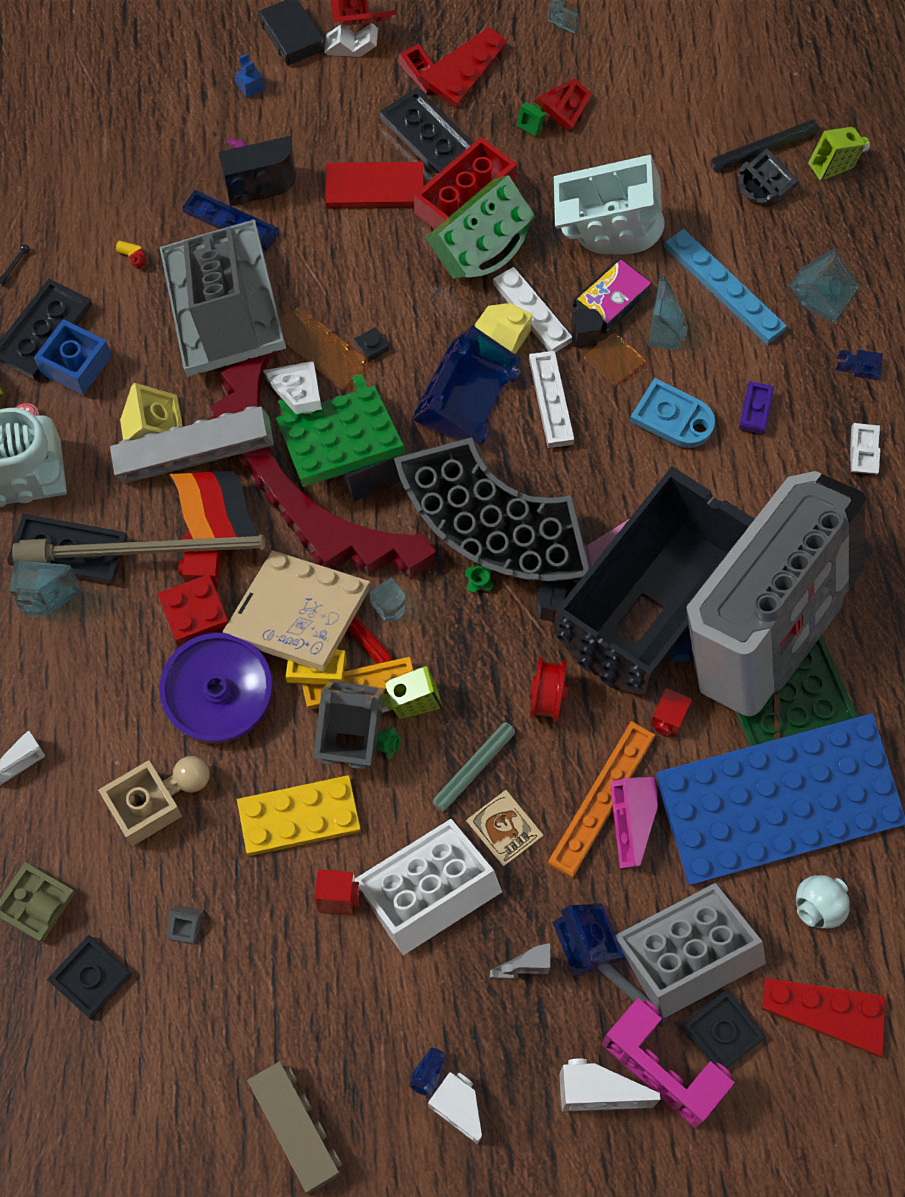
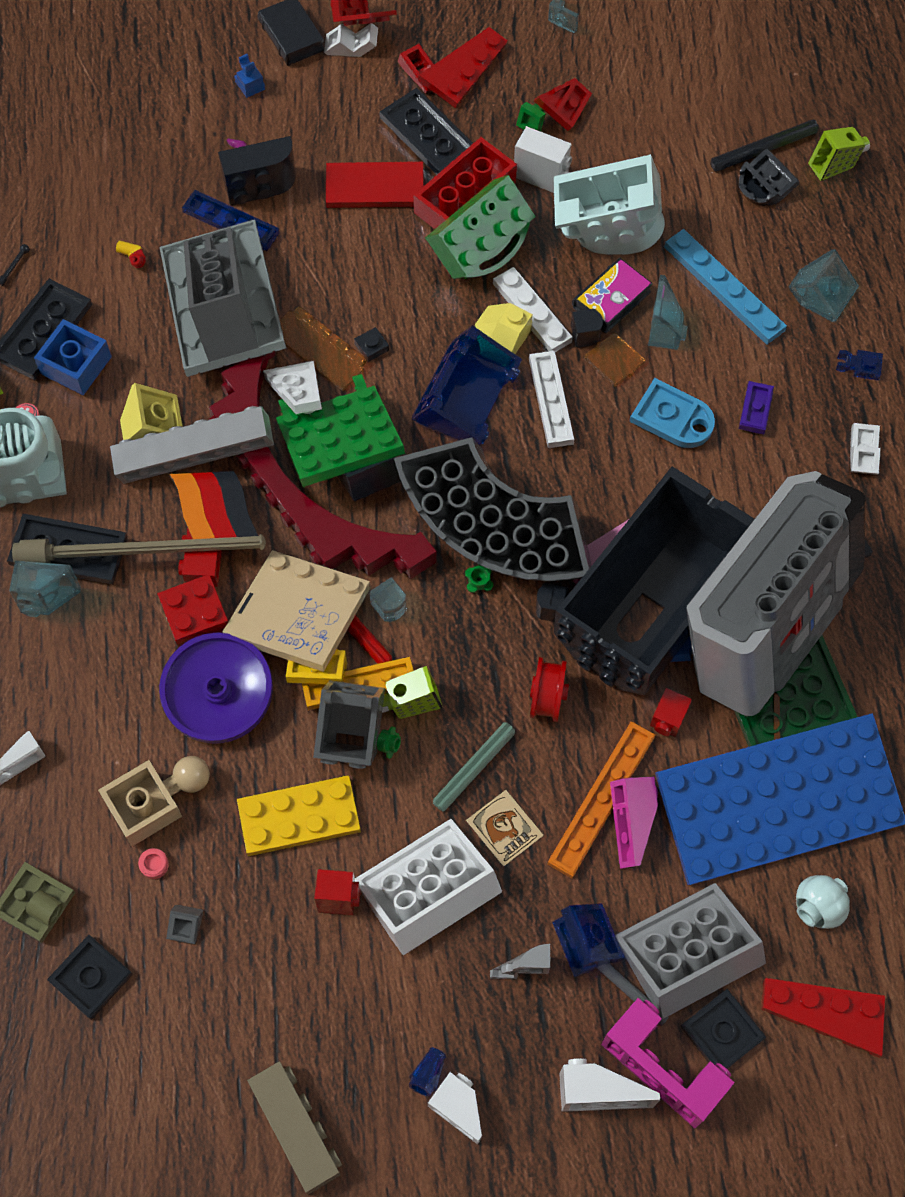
(153, 863): none -> coral tile
(541, 158): none -> white piece

